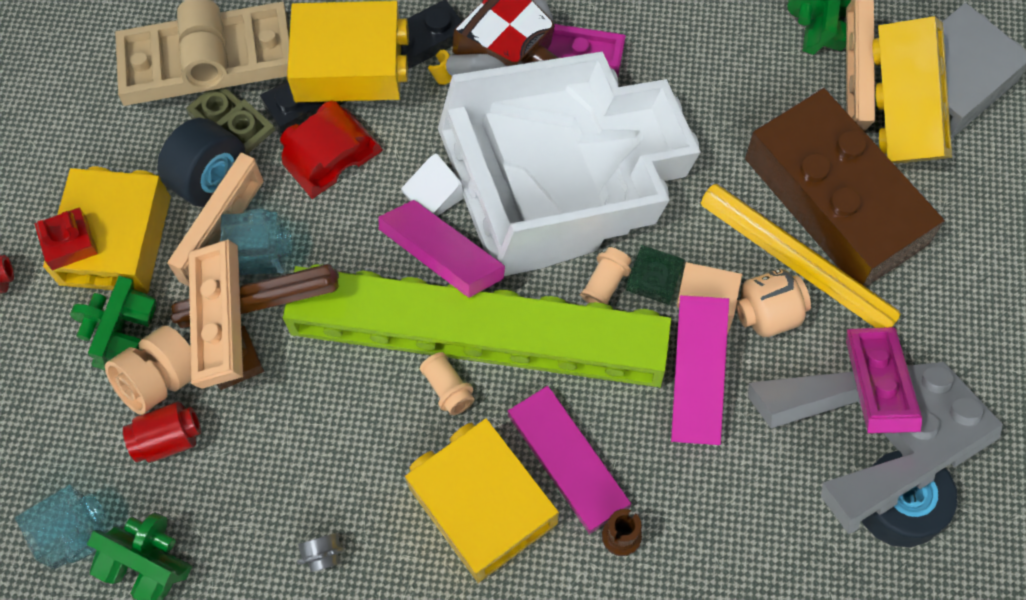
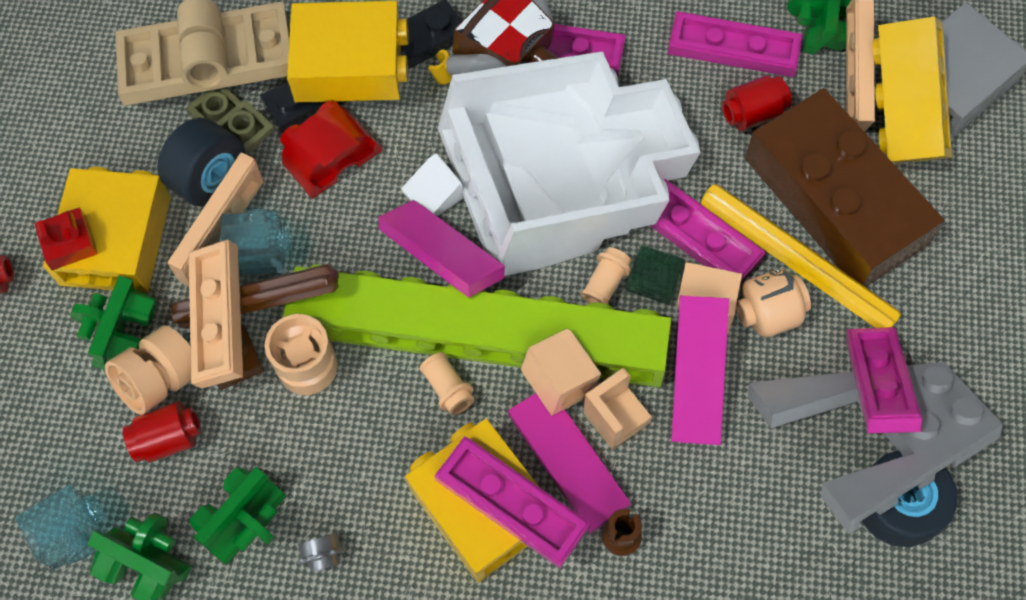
(240, 517): none -> green hips
(301, 354): none -> light nougat wheel
(512, 502): none -> dark pink tile
(560, 371): none -> light nougat panel
(615, 409): none -> light nougat panel
(706, 235): none -> dark pink tile
(735, 44): none -> dark pink tile
(756, 102): none -> red brick

